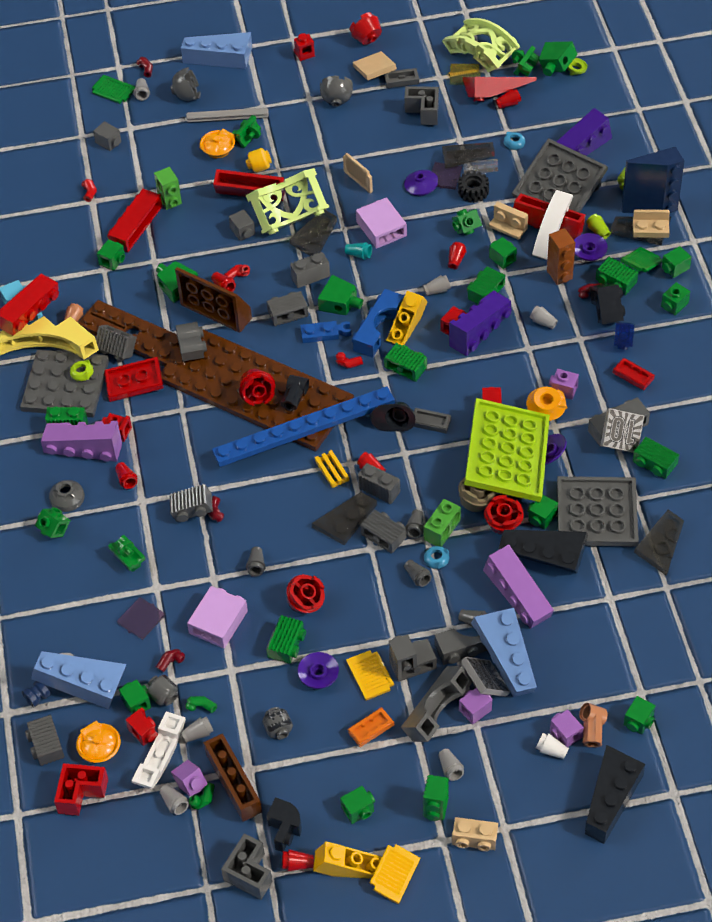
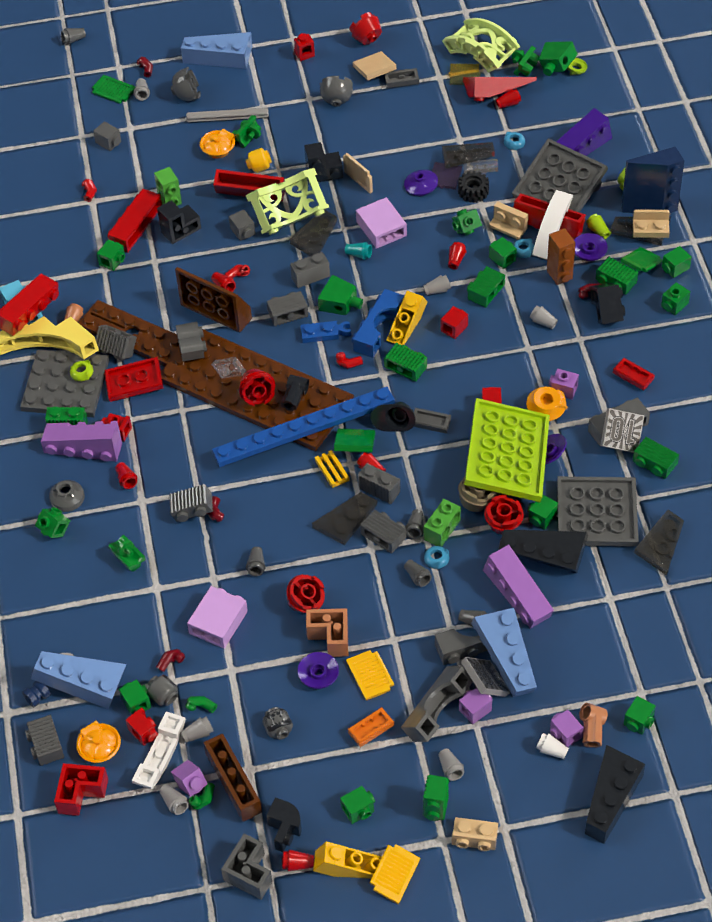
(71, 35): none -> dark grey cone
(141, 618): clear purple piece -> none
(167, 279): green torso -> none
(177, 222): none -> black brick
(228, 367): none -> clear plate
(285, 639): green brick -> none
(327, 165): none -> black brick
(329, 625): none -> nougat brick
(354, 440): none -> green tile
(410, 658): dark grey brick -> none
(423, 101): dark grey brick -> none
(478, 323): dark purple wedge -> none
(524, 253): none -> dark azure piece
(624, 335): clear blue brick -> none

